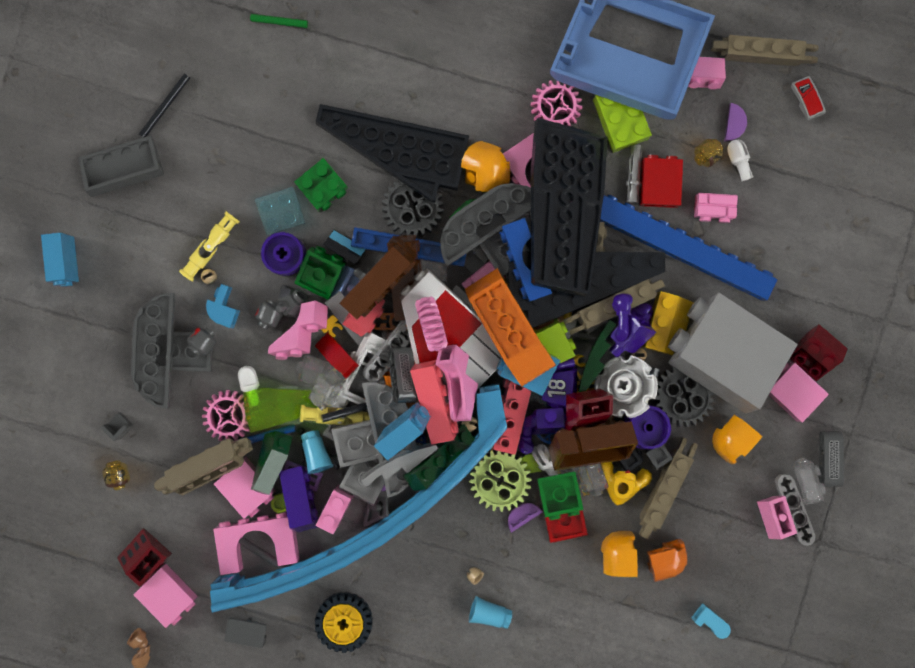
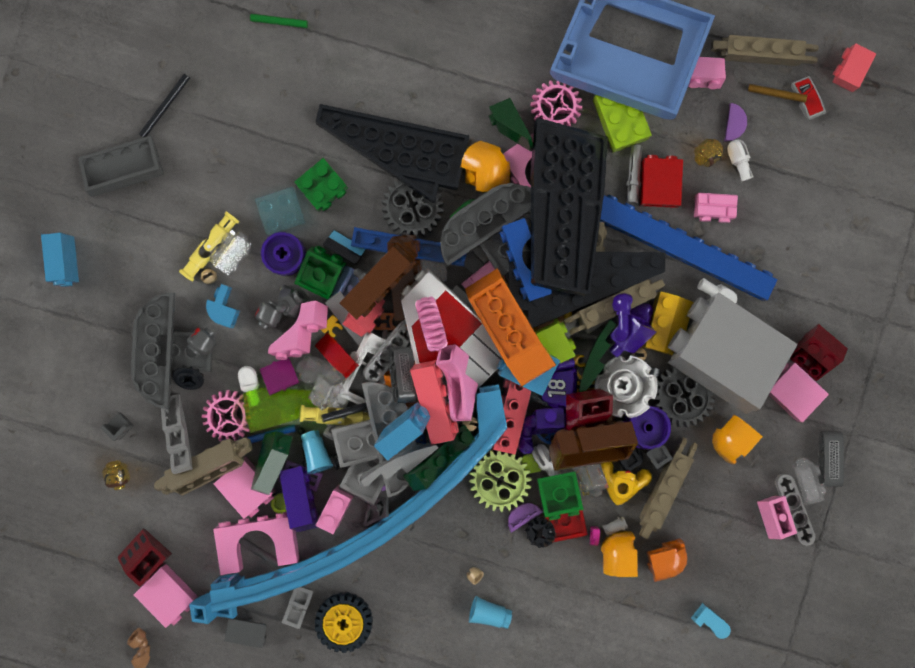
(176, 436): none -> light grey slope
(190, 383): none -> black gear
(202, 613): none -> dark azure brick
(230, 252): none -> clear brick
(279, 376): none -> magenta piece
(297, 607): none -> light grey slope
(509, 123): none -> dark green slope
(548, 532): none -> black gear
(594, 535): none -> dark pink tile
(615, 526): none -> light grey pin
(712, 289): none -> white arm
(777, 93): none -> pearl gold bar
(853, 67): none -> coral brick

